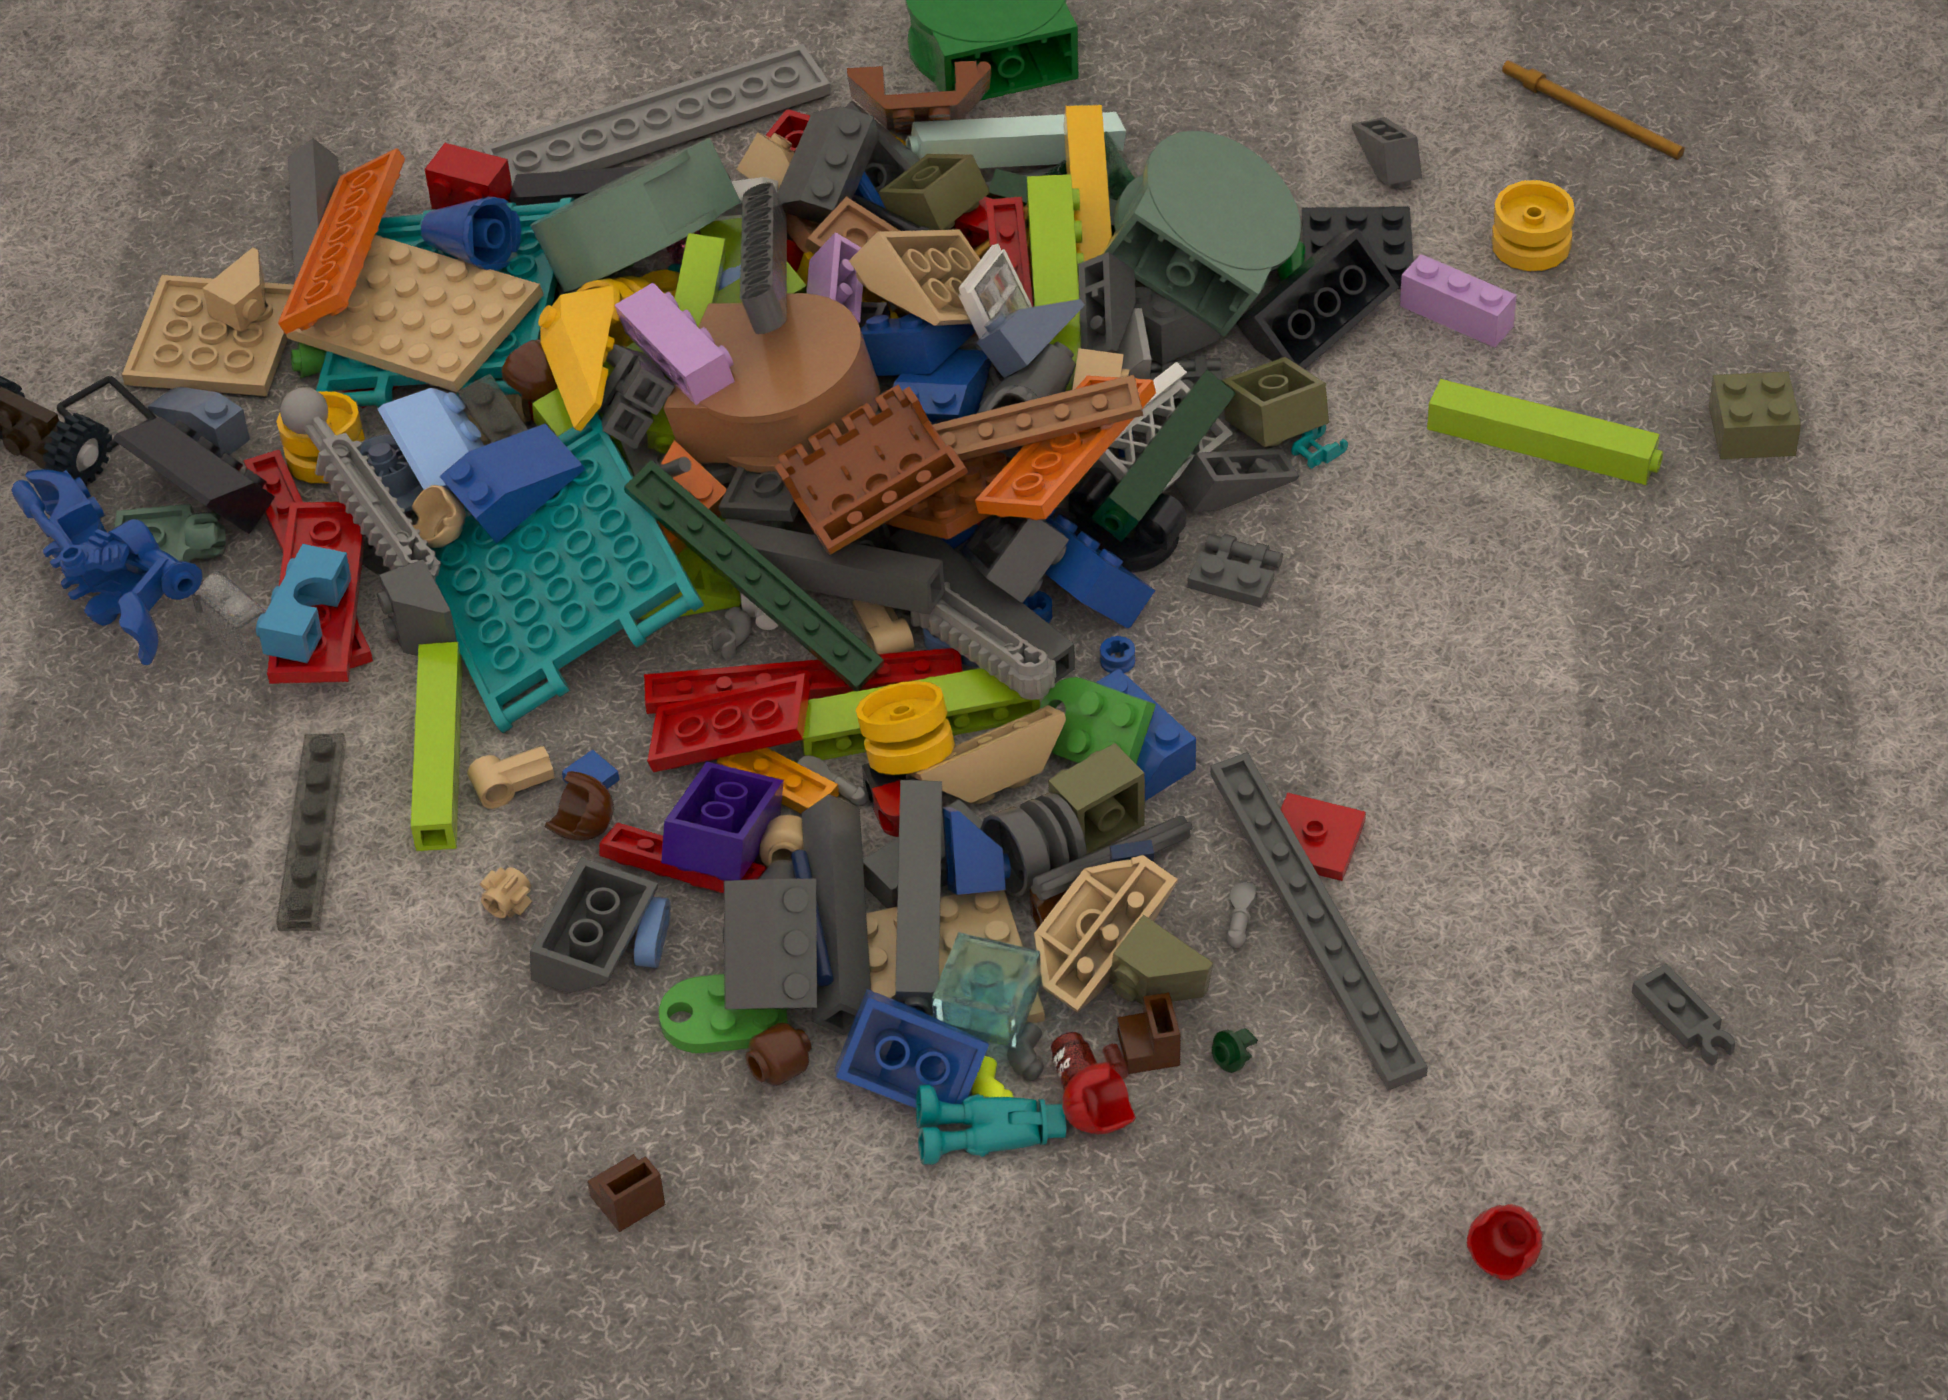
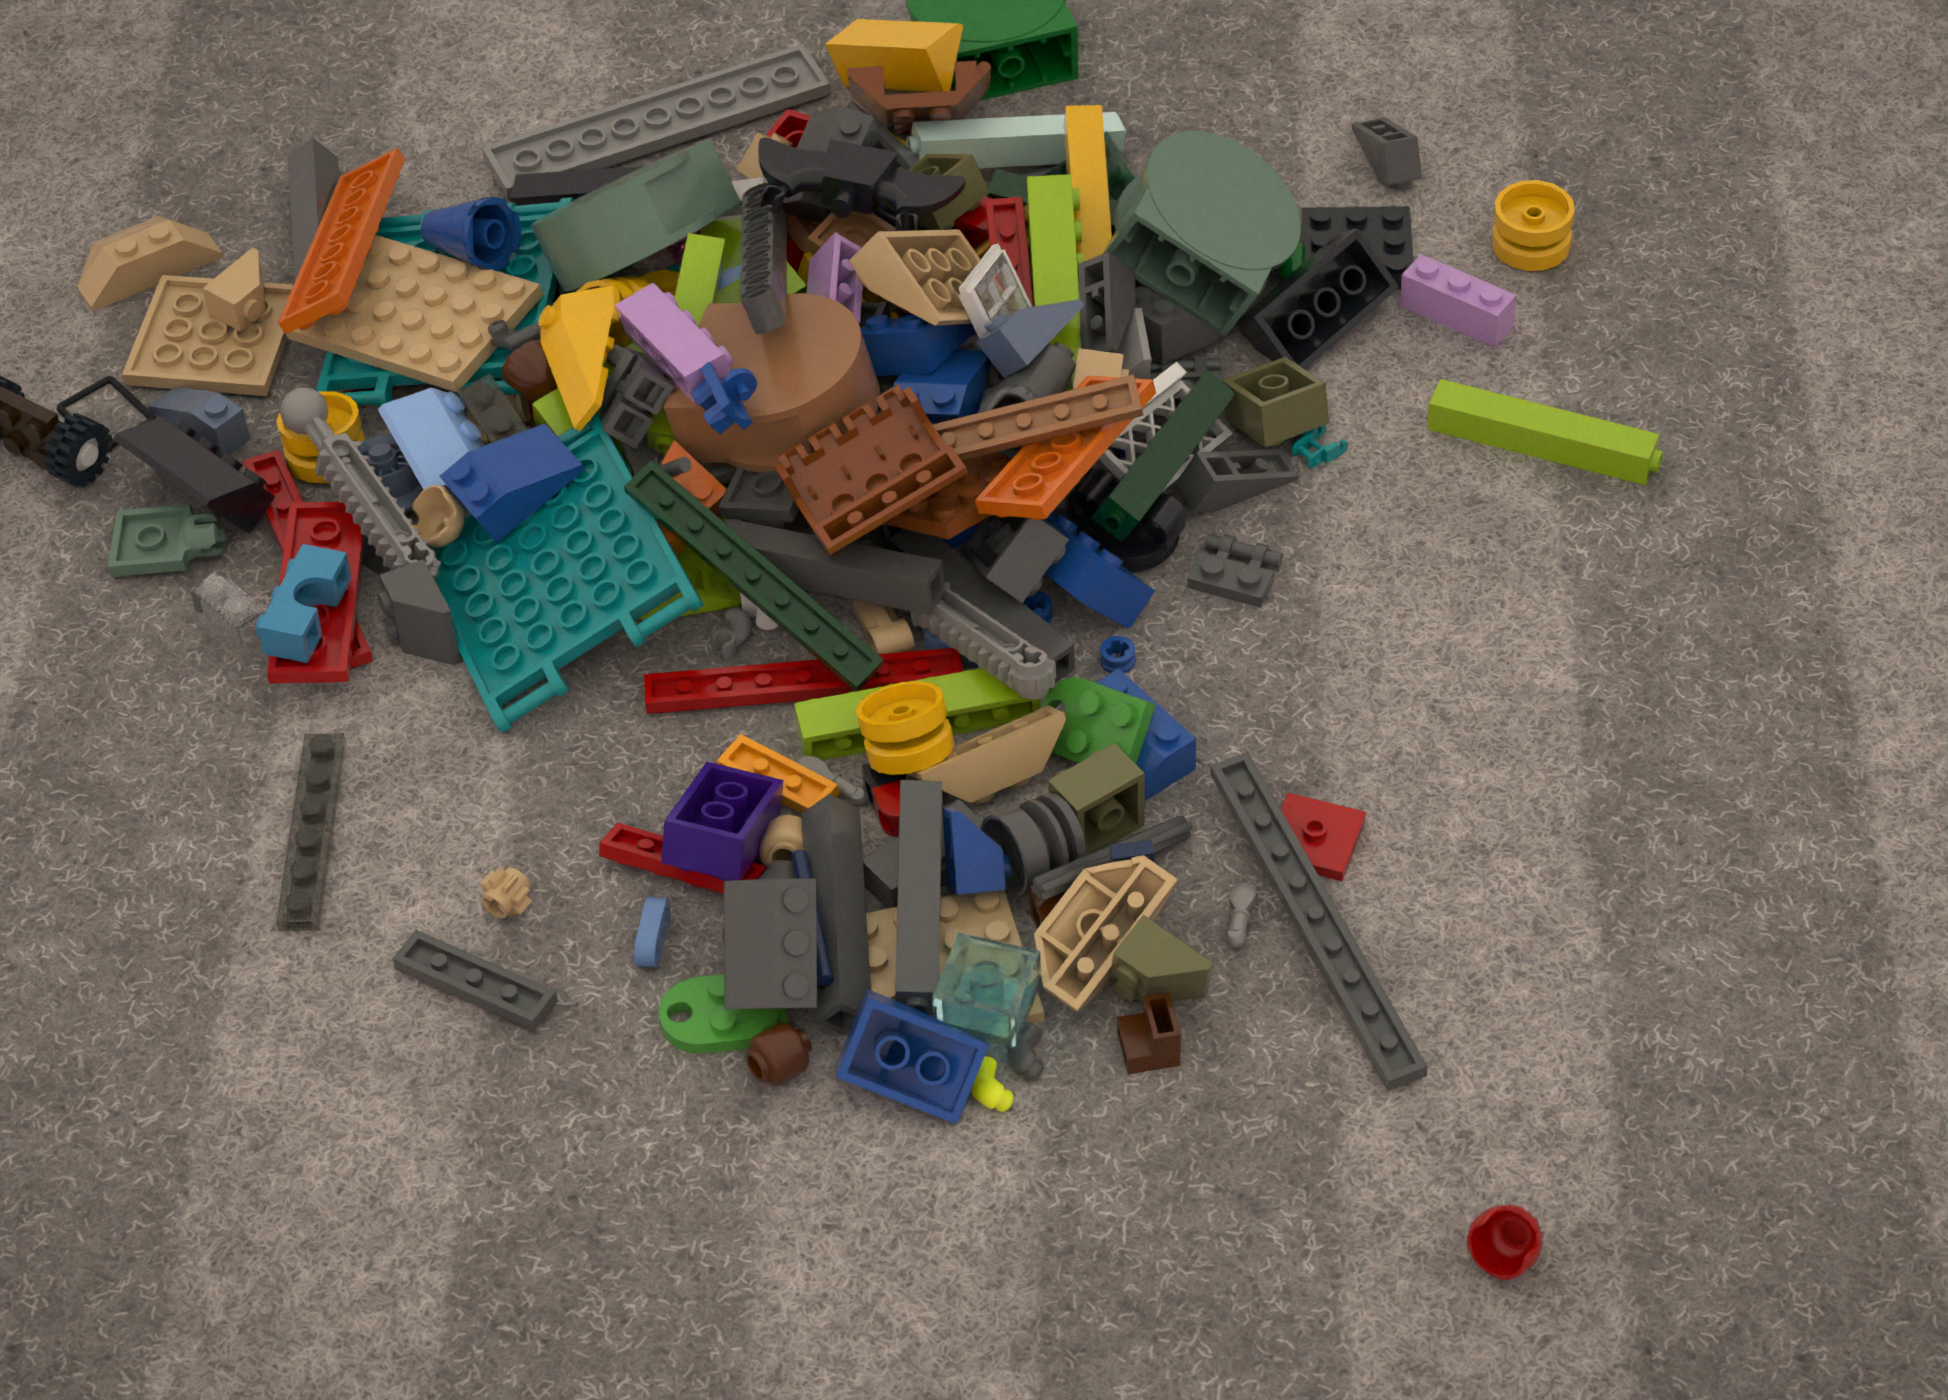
(118, 563): blue piece -> none
(138, 258): none -> tan wedge
(307, 360): bright green cone -> none
(437, 747): lime brick -> none
(466, 175): red brick -> none
(475, 980): none -> dark grey plate
(500, 779): tan piece -> none
(512, 339): none -> dark grey arm
(583, 808): reddish brown hair -> none
(589, 927): dark grey slope -> none
(595, 766): blue tile -> none
(628, 1191): reddish brown piece -> none
(724, 397): none -> blue hips
(729, 723): red plate -> none
(853, 180): none -> black torso
(912, 53): none -> yellow slope
(994, 1124): teal piece -> none
(1074, 1054): clear red piece -> none
(1097, 1100): red hair -> none
(1230, 1049): dark green plate -> none
(1536, 81): pearl gold bar -> none
(1683, 1012): dark grey plate -> none
(1754, 415): olive brick -> none

